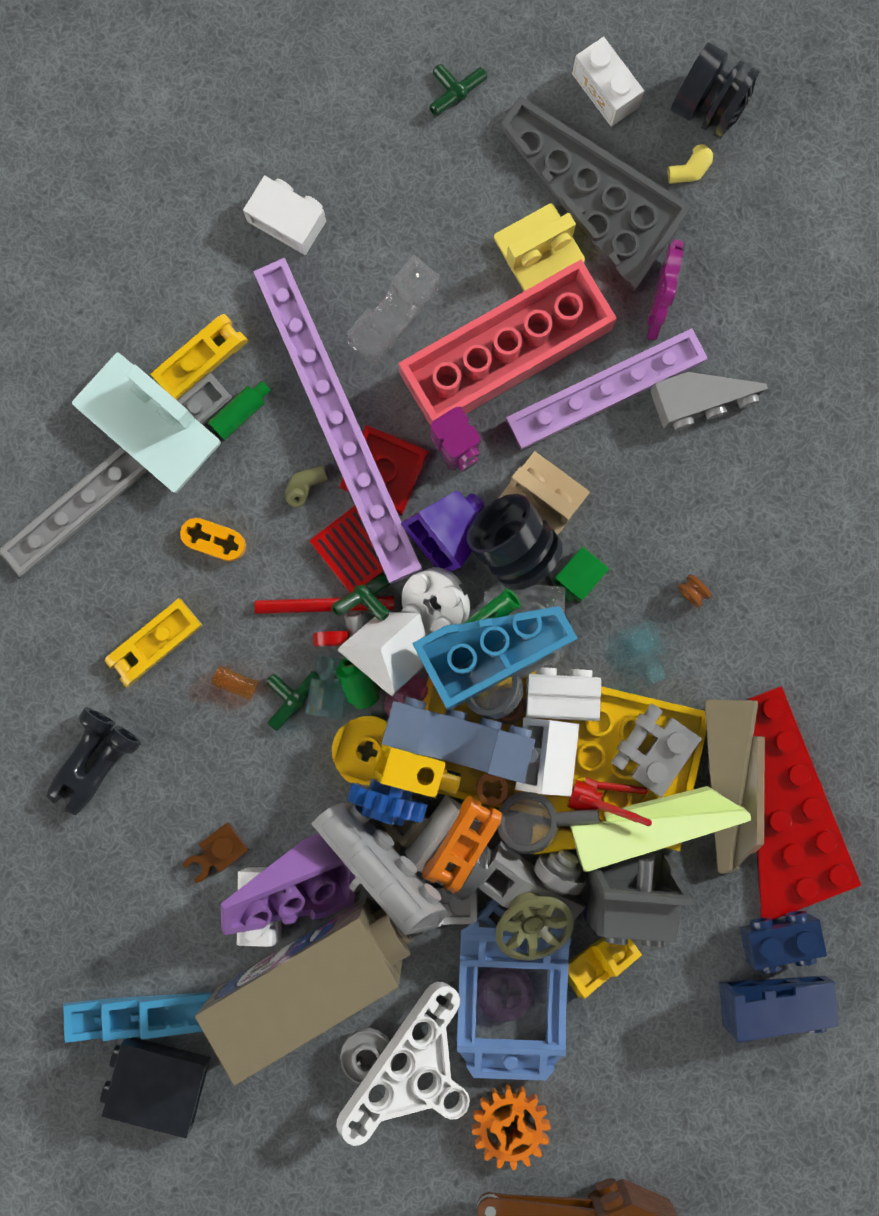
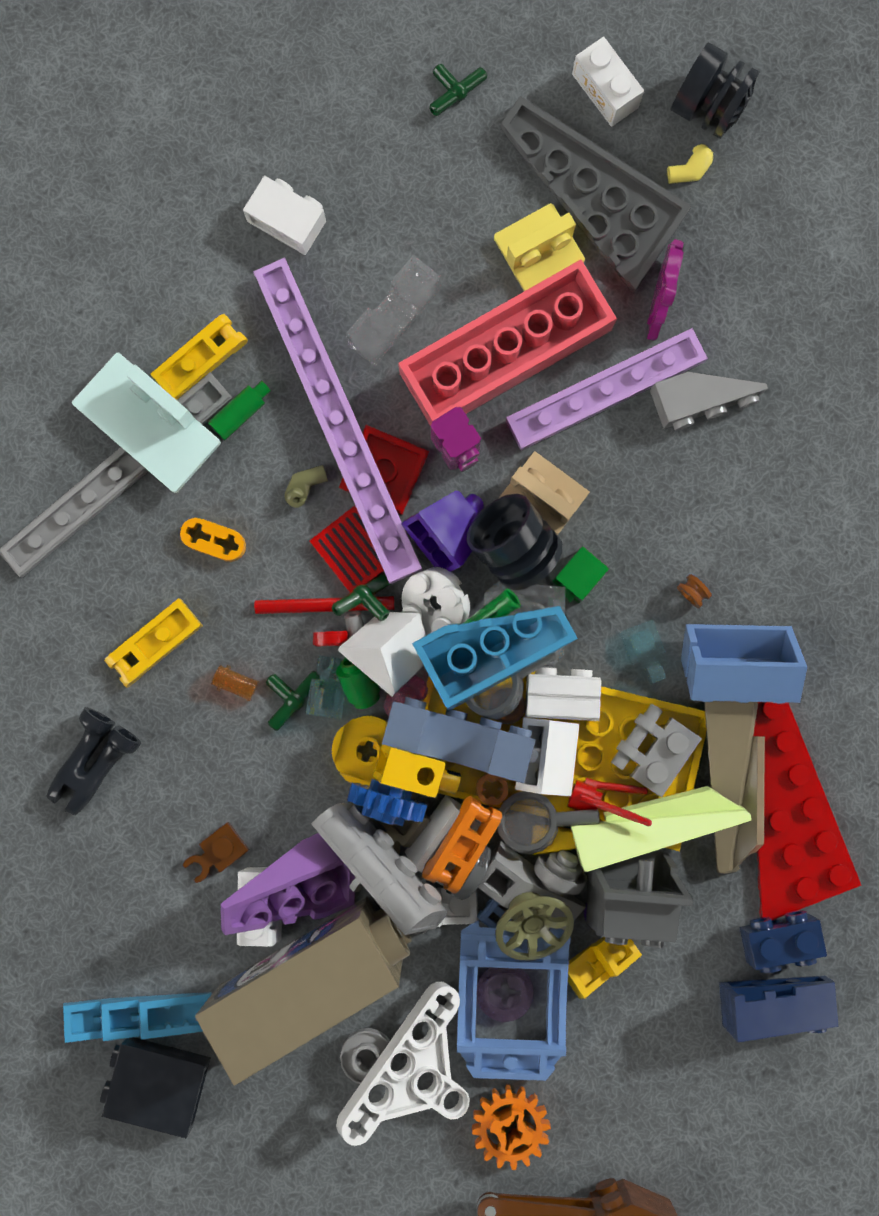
(743, 663): none -> medium blue piece

